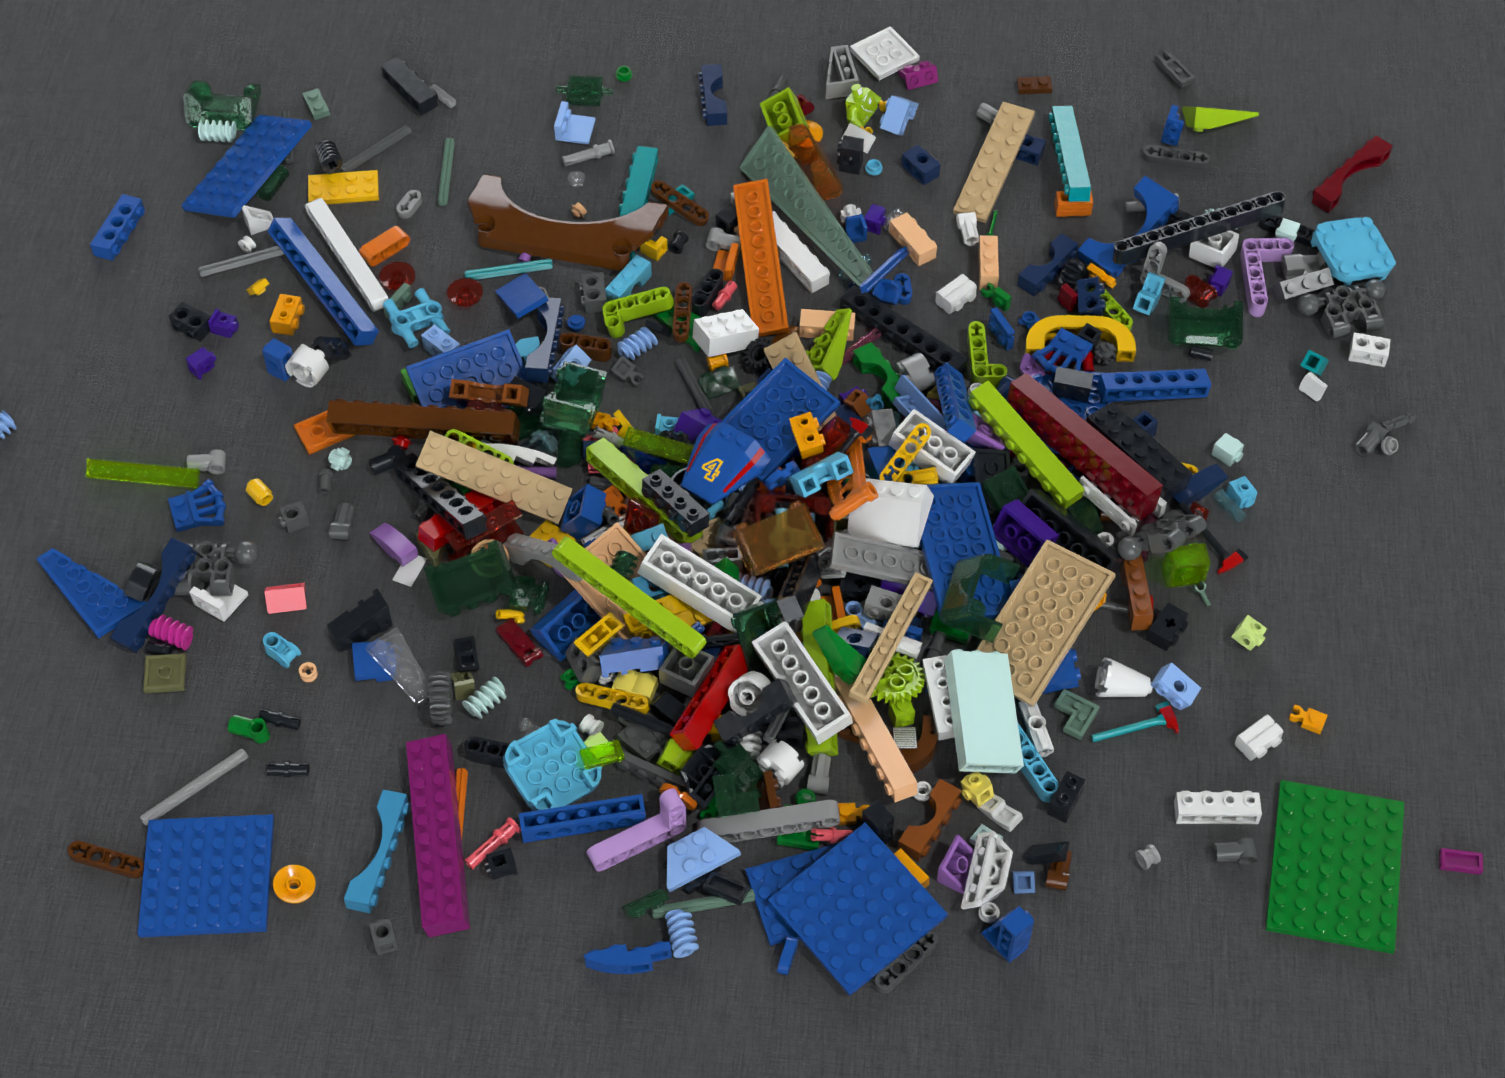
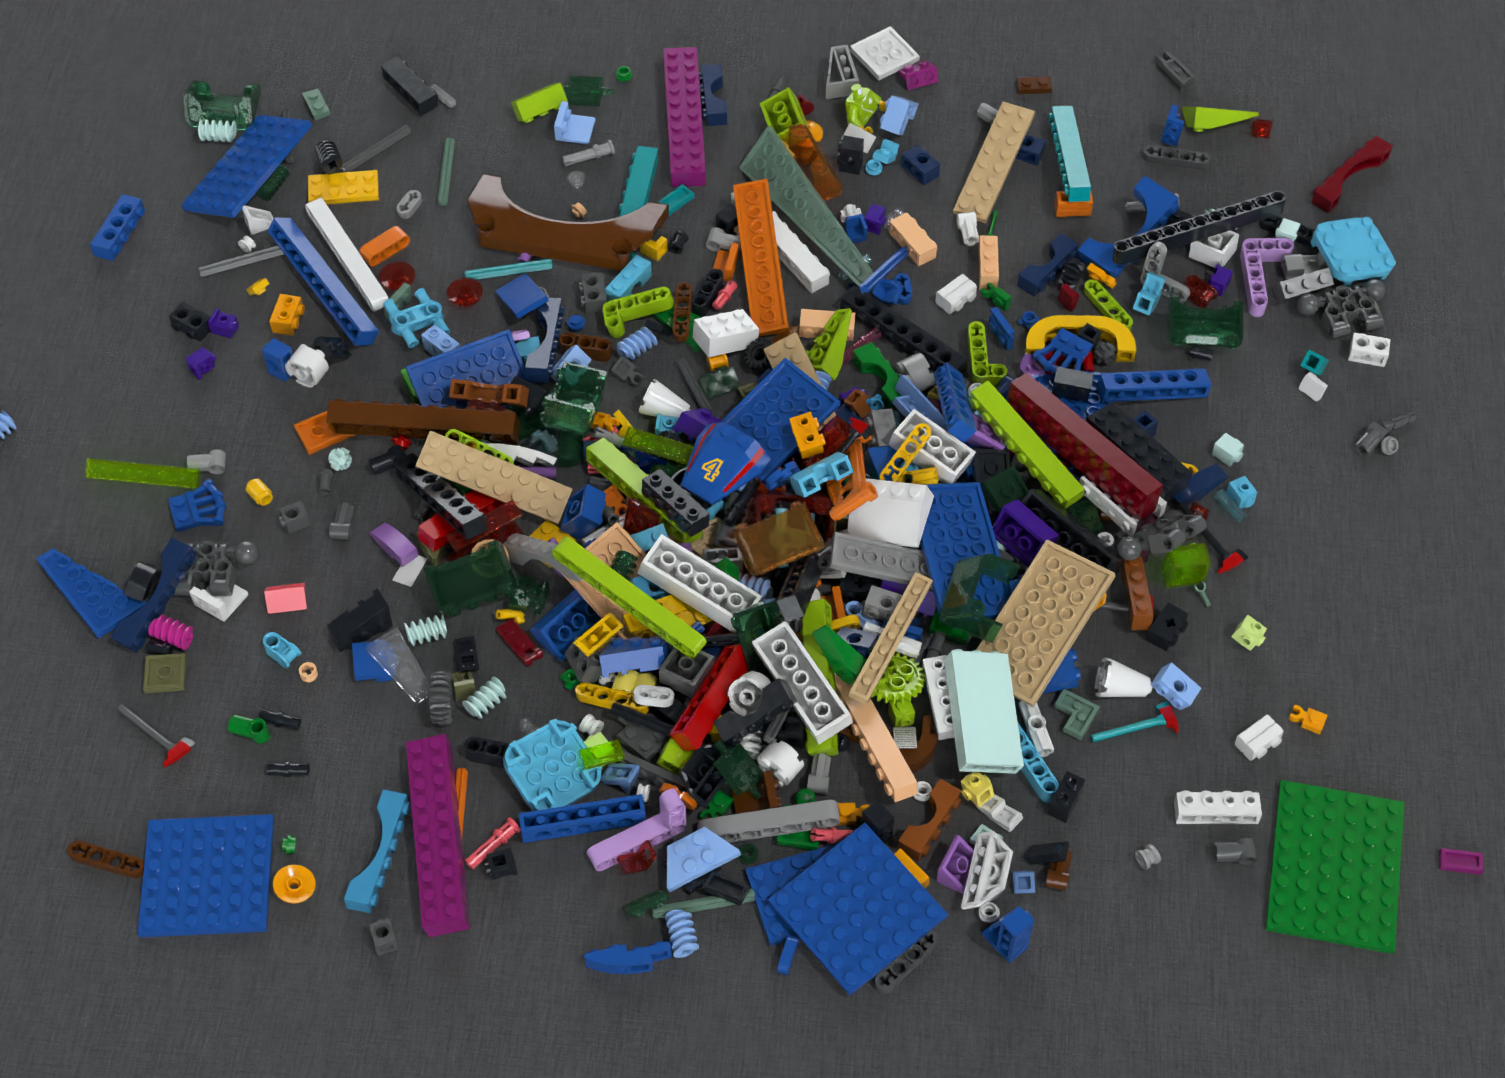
(175, 751): none -> dark grey piece
(194, 786): light grey axle -> none
(288, 844): none -> green plate
(422, 630): none -> light aqua piece
(520, 334): none -> lavender tile
(539, 102): none -> lime brick
(621, 774): none -> medium blue slope
(637, 861): none -> clear red bracket
(644, 790): none -> white bush
(653, 696): none -> white plate
(662, 401): none -> white cone
(681, 201): reddish brown beam -> none
(684, 117): none -> magenta brick
(729, 801): clear green plate -> none
(748, 848): none -> clear green plate
(844, 744): none -> black hinge
(887, 152): none -> medium azure bracket
(1086, 298): dark blue brick -> none
(1261, 128): none -> clear red bracket

